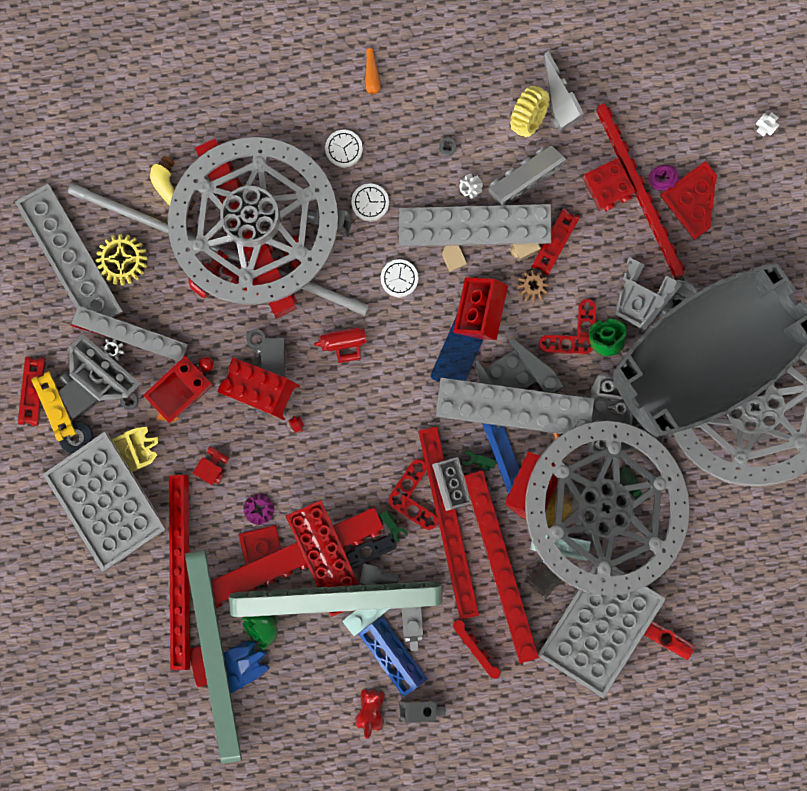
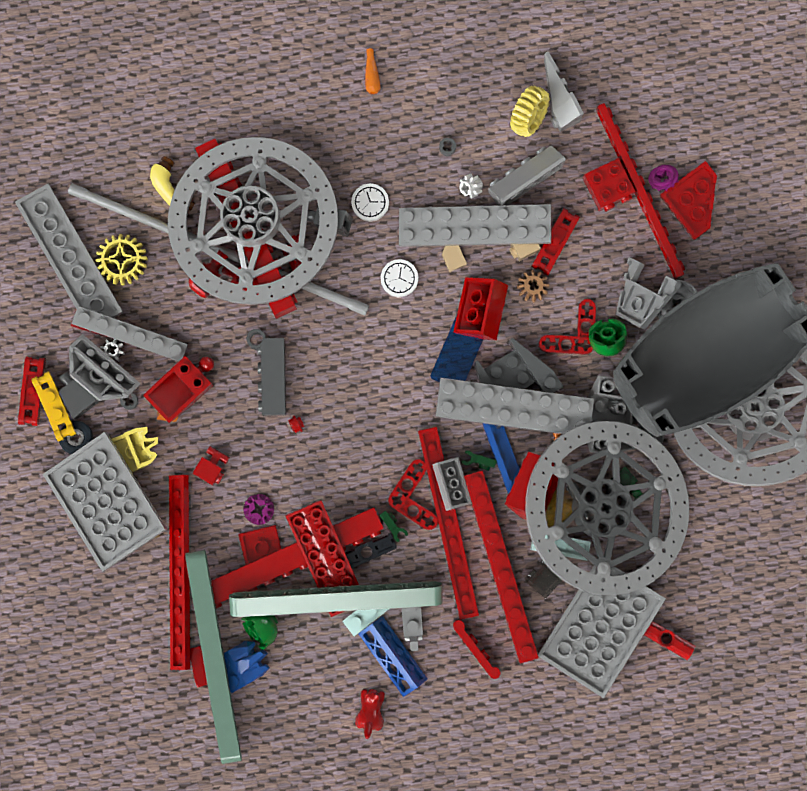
(257, 388): red piece -> none
(342, 340): red piece -> none
(343, 148): white tile -> none
(372, 575): dark grey axle -> none
(412, 711): dark grey torso -> none
(767, 124): white gear -> none

